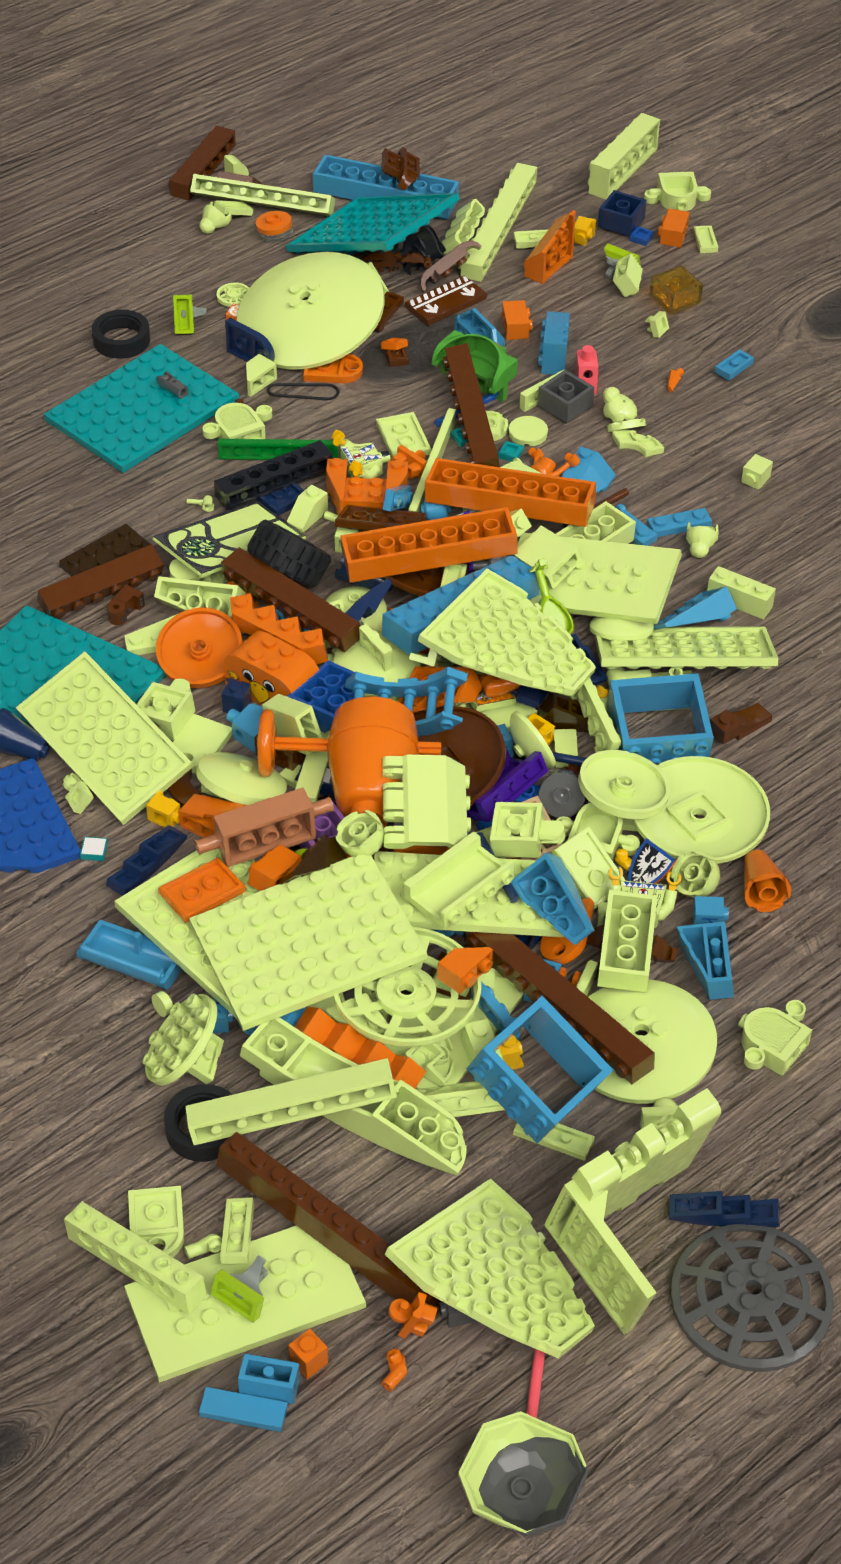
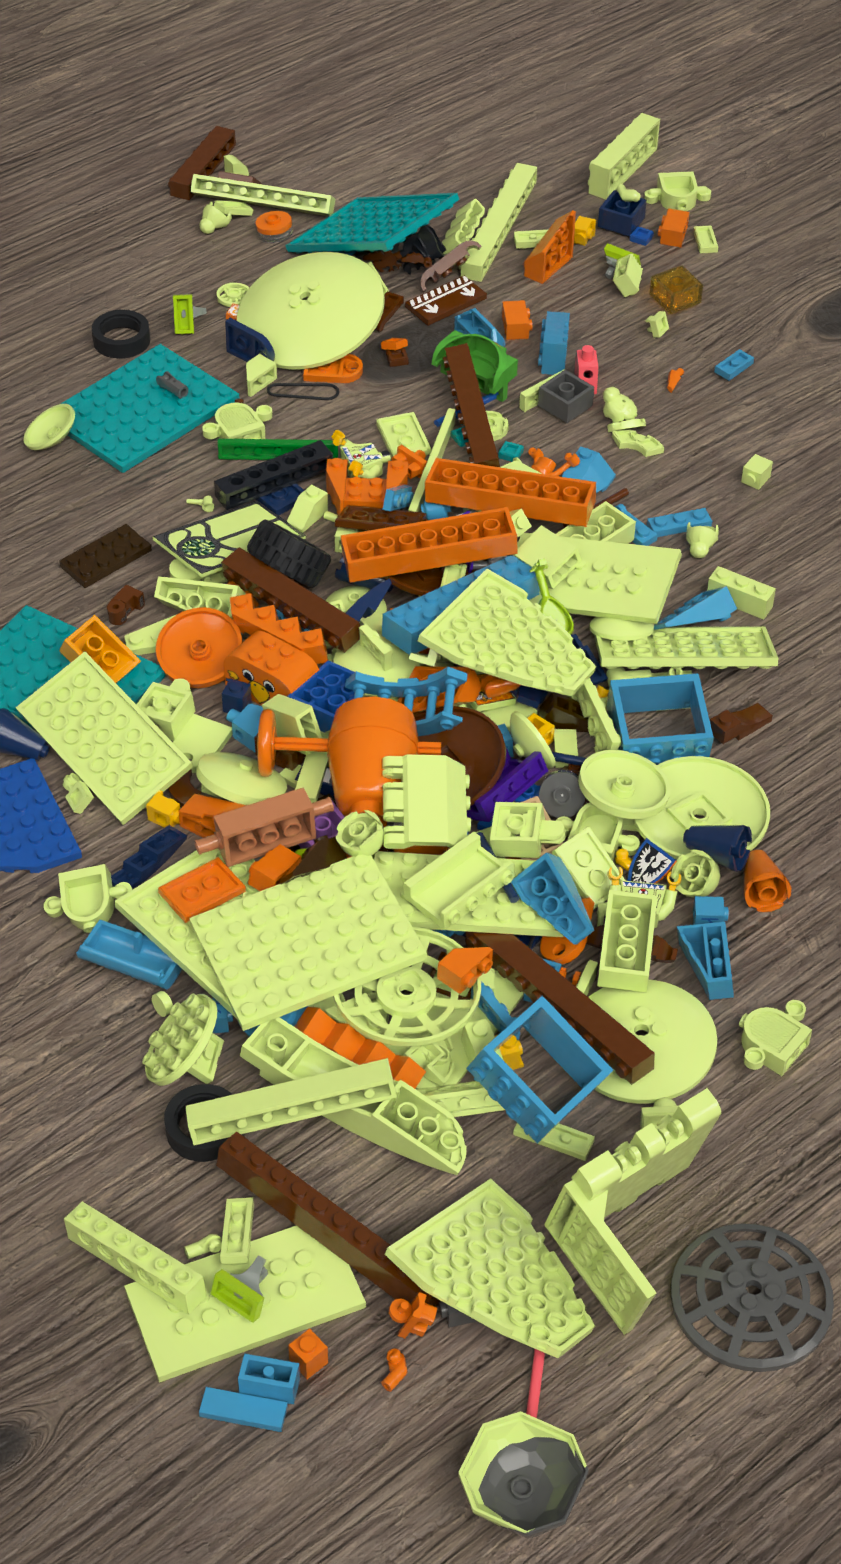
(50, 427): none -> yellowish green dish
(86, 896): none -> yellowish green piece
(94, 848): tile -> none
(100, 582): reddish brown brick -> none
(102, 647): none -> light orange slope
(158, 1217): yellowish green tile -> none
(360, 179): dark azure brick -> none
(402, 166): reddish brown plate -> none
(528, 431): yellowish green tile -> none
(628, 194): none -> yellowish green arm
(719, 1211): dark blue slope -> none
(722, 842): none -> dark blue cone

